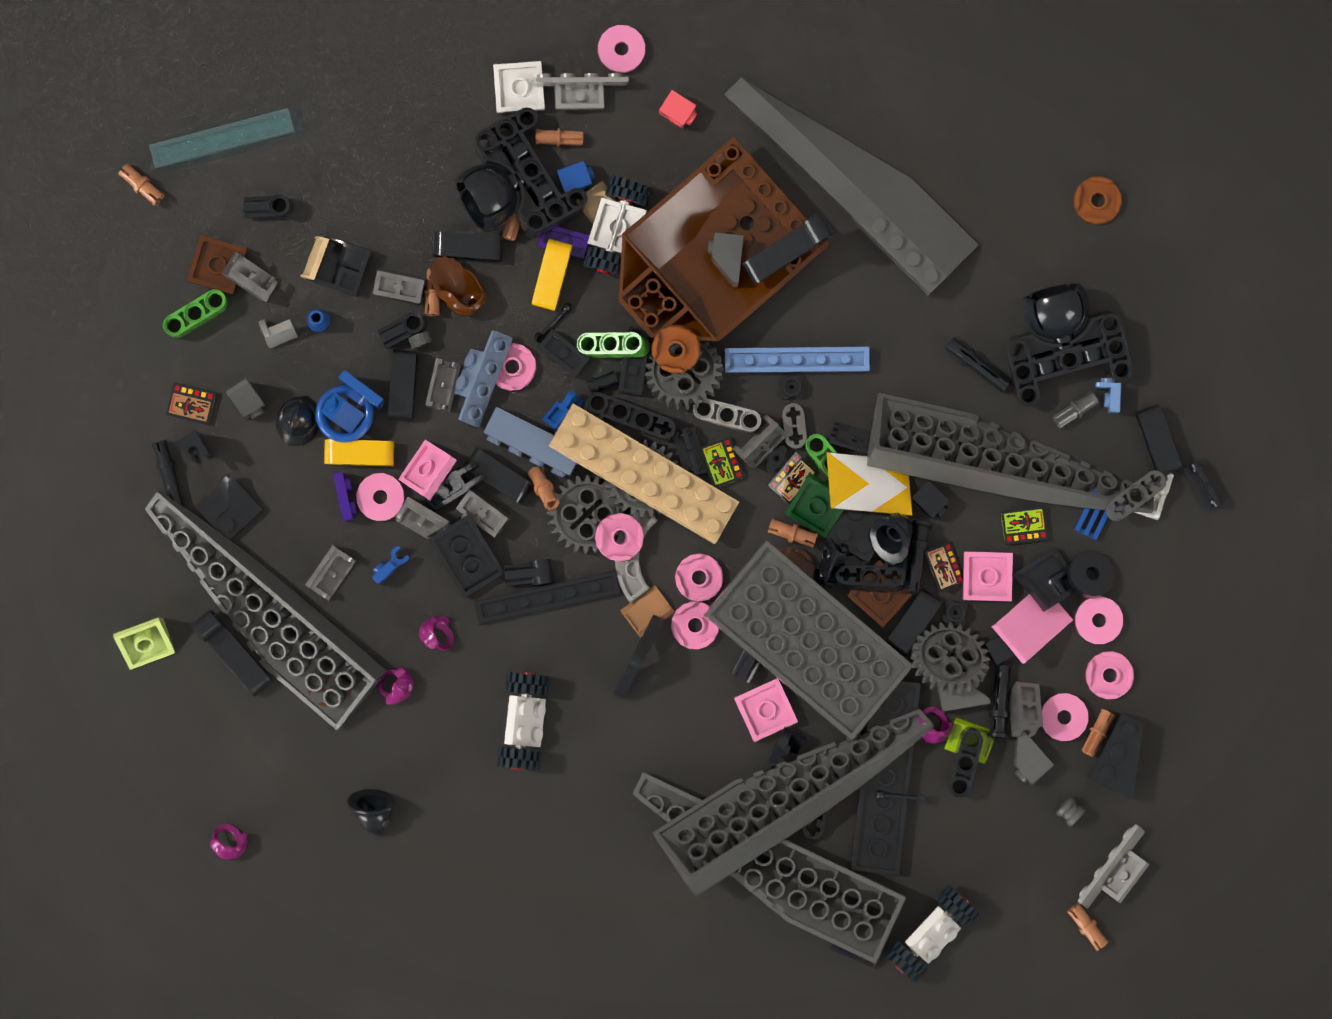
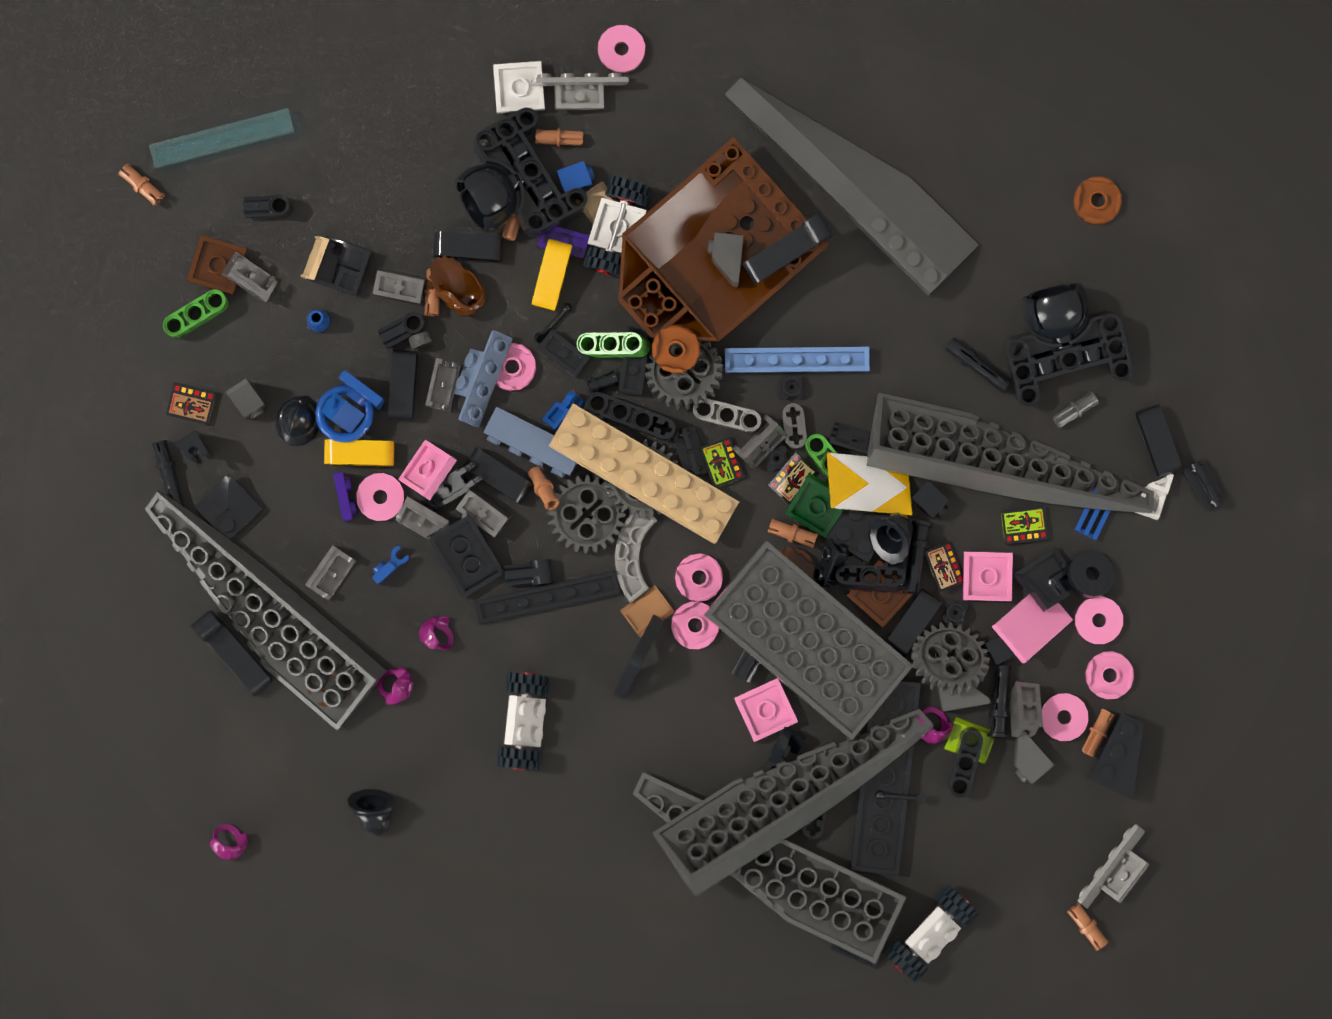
(144, 643): yellowish green slope -> none
(278, 333): light grey tile -> none
(605, 537): bright pink tile -> none
(678, 110): coral brick -> none
(1070, 811): dark grey wheel -> none
(1111, 399): medium blue bracket -> none
(1118, 500): dark grey beam -> none

